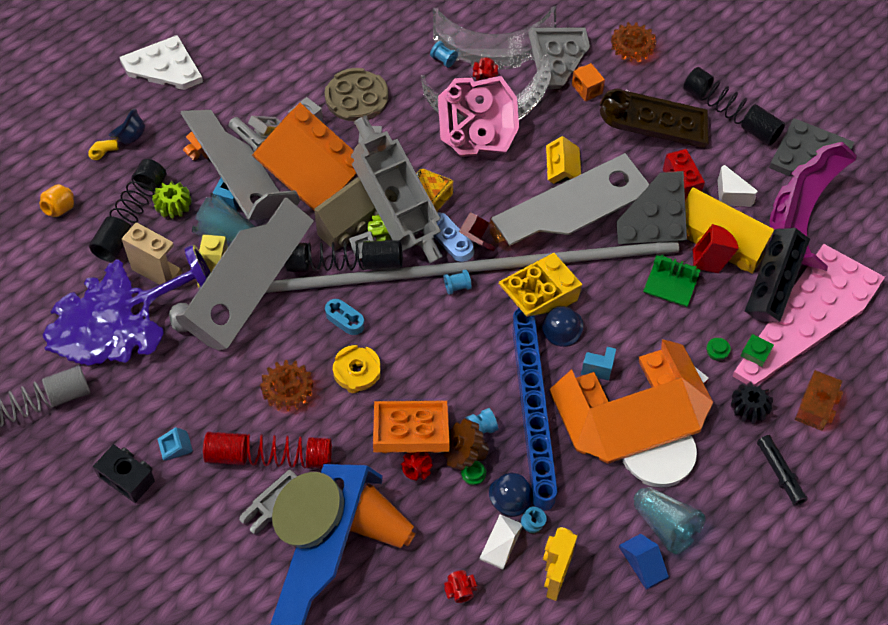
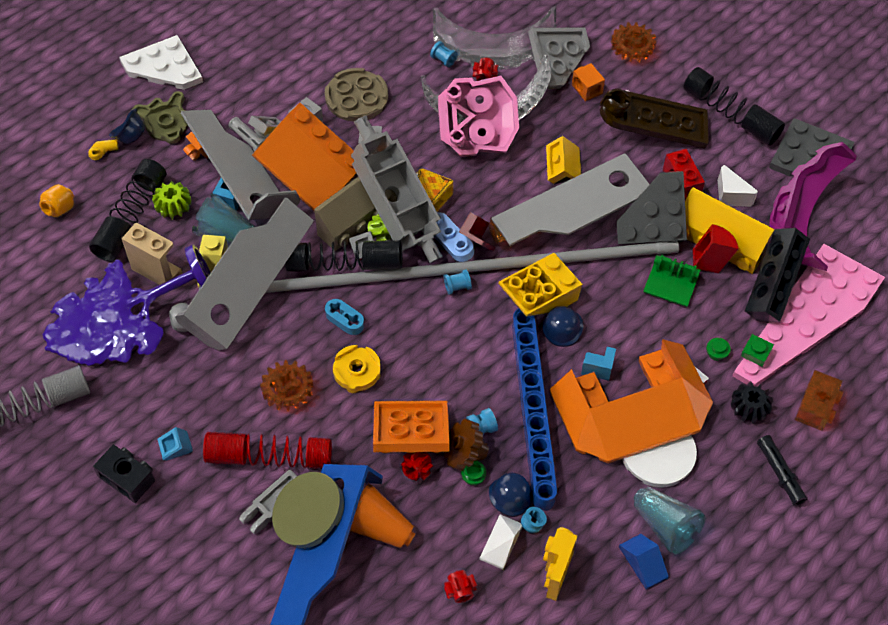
(164, 119): none -> olive tile

